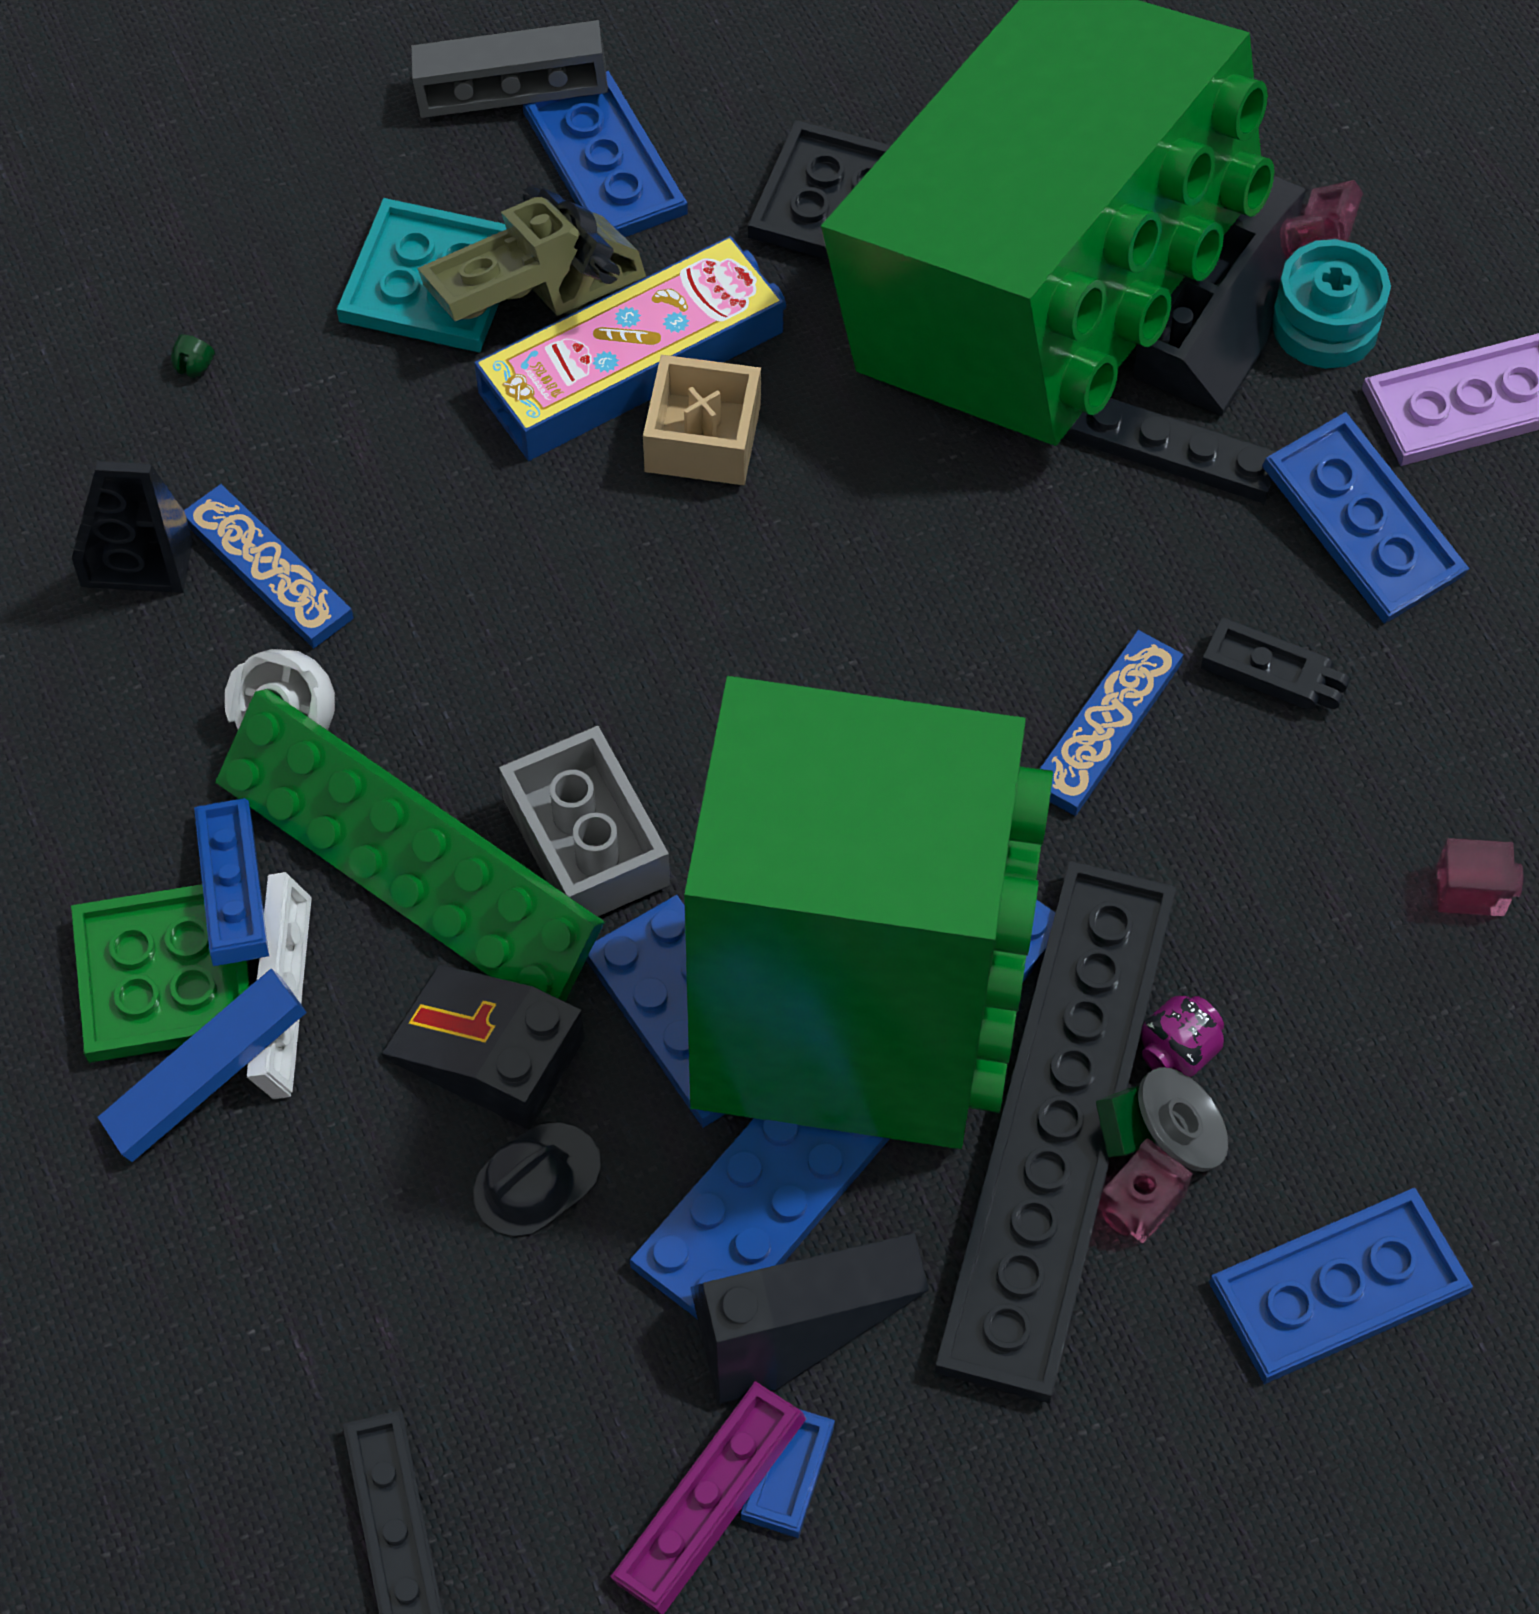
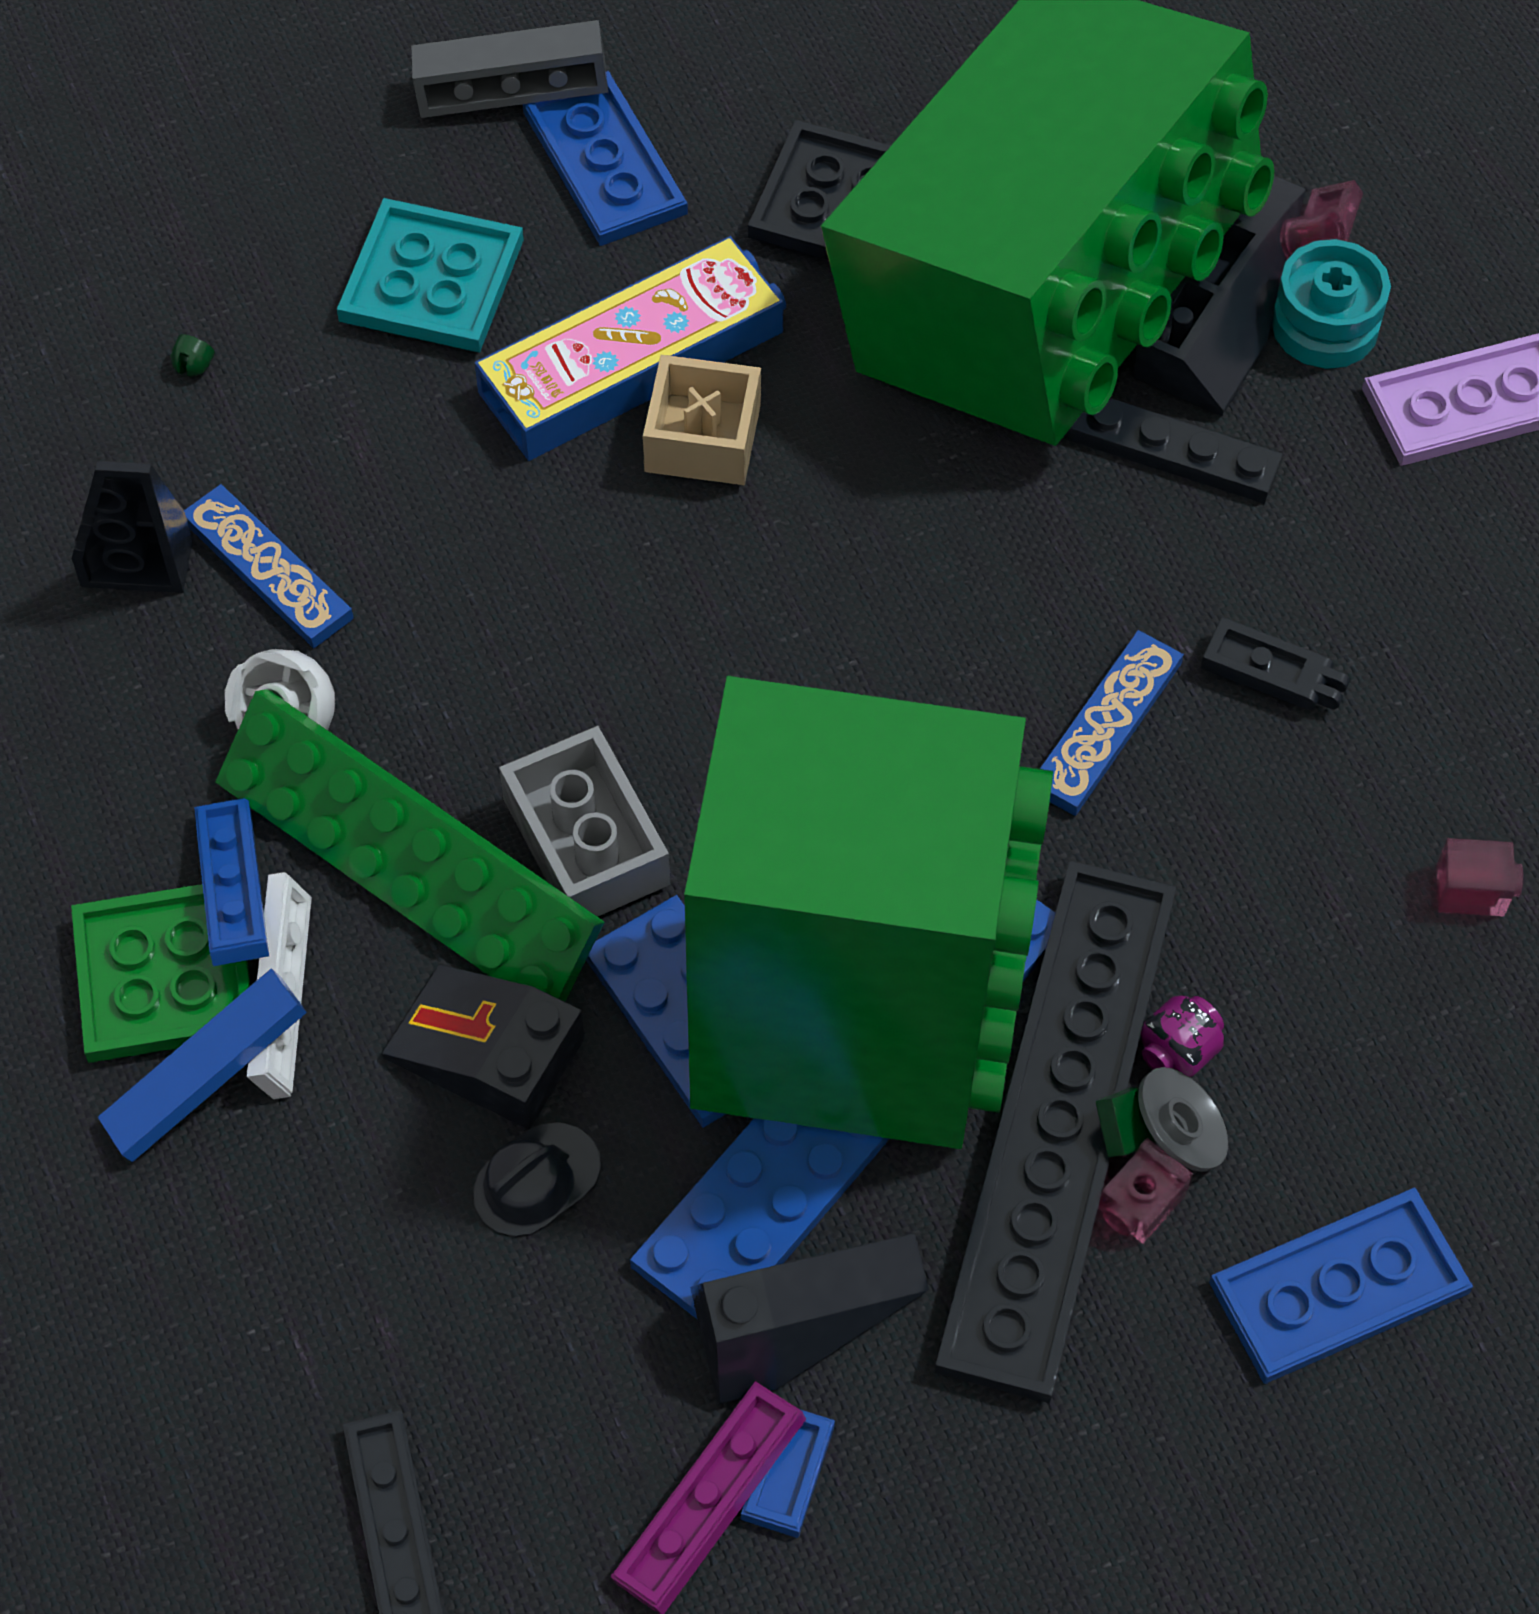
(546, 248): olive piece -> none
(1365, 517): blue tile -> none

